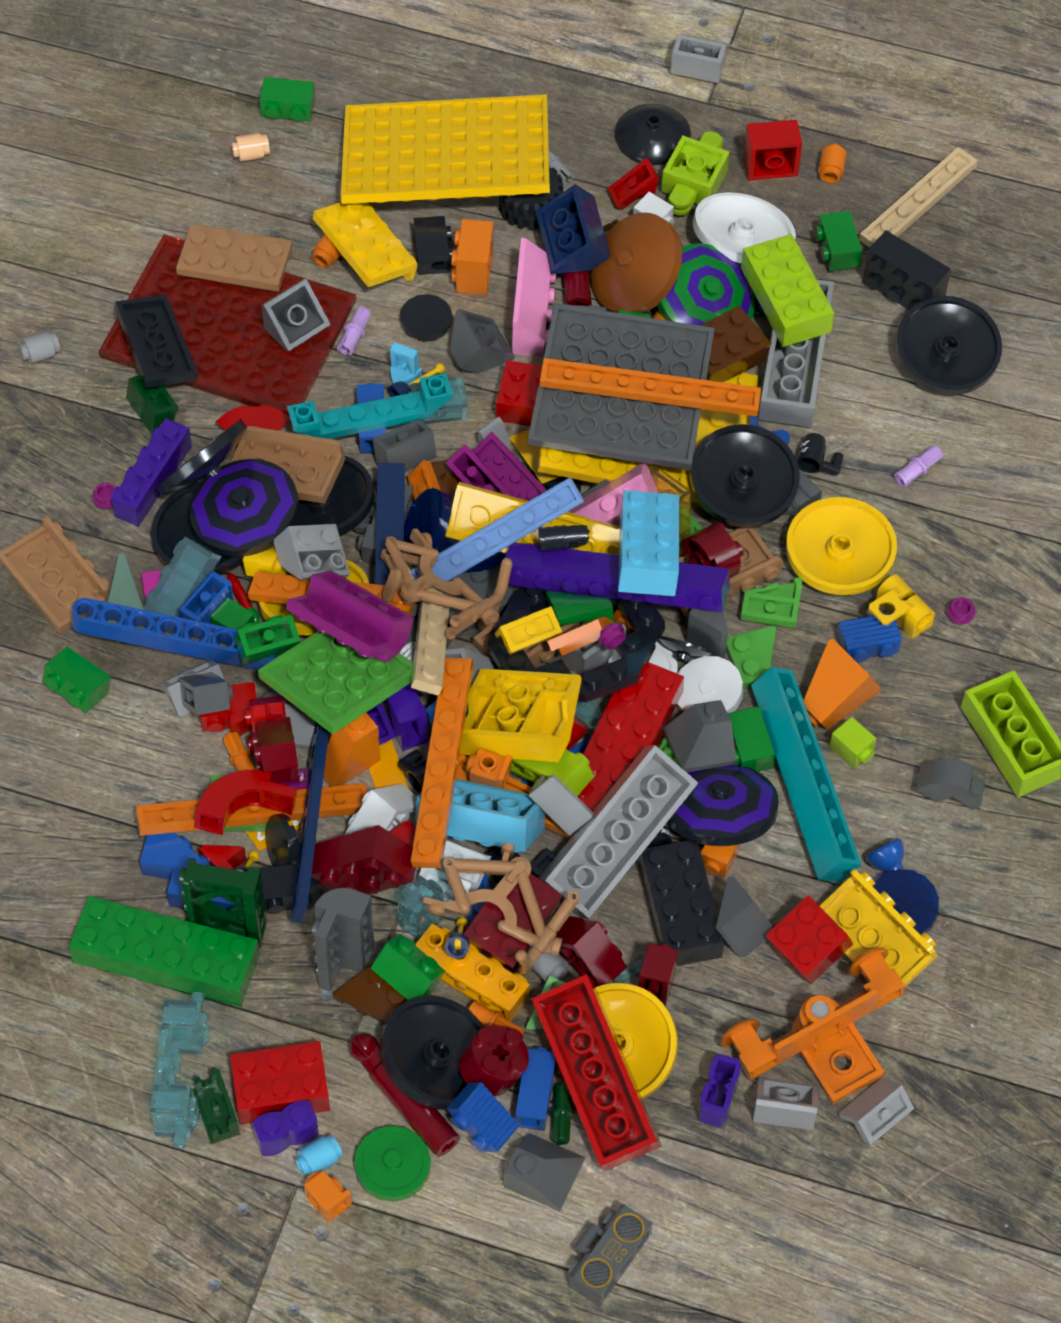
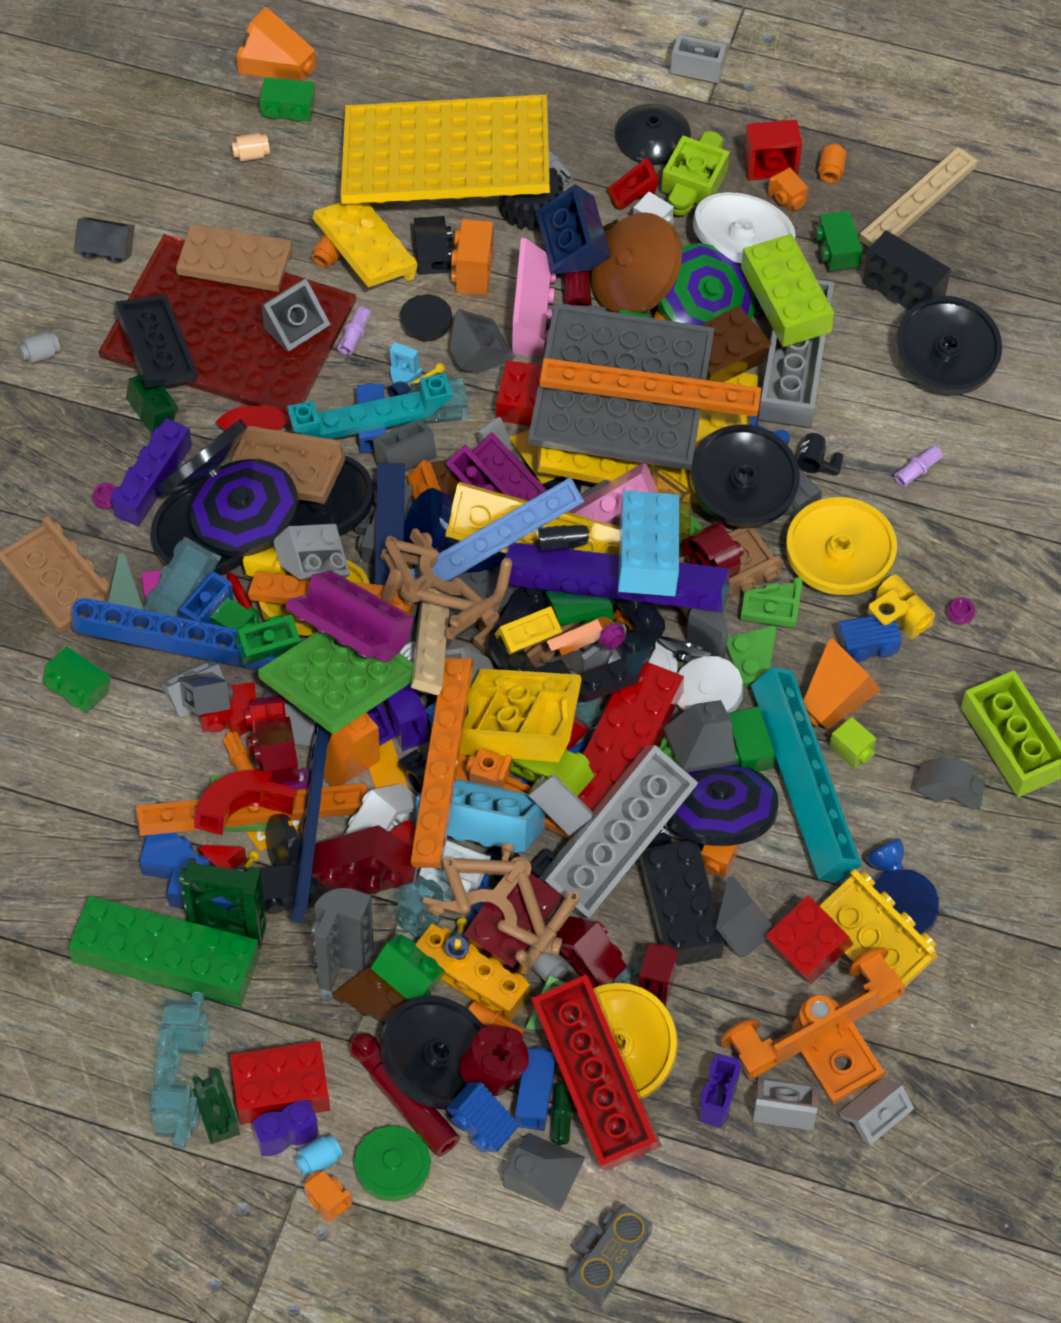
(104, 238): none -> black brick
(275, 50): none -> orange slope
(788, 190): none -> orange brick

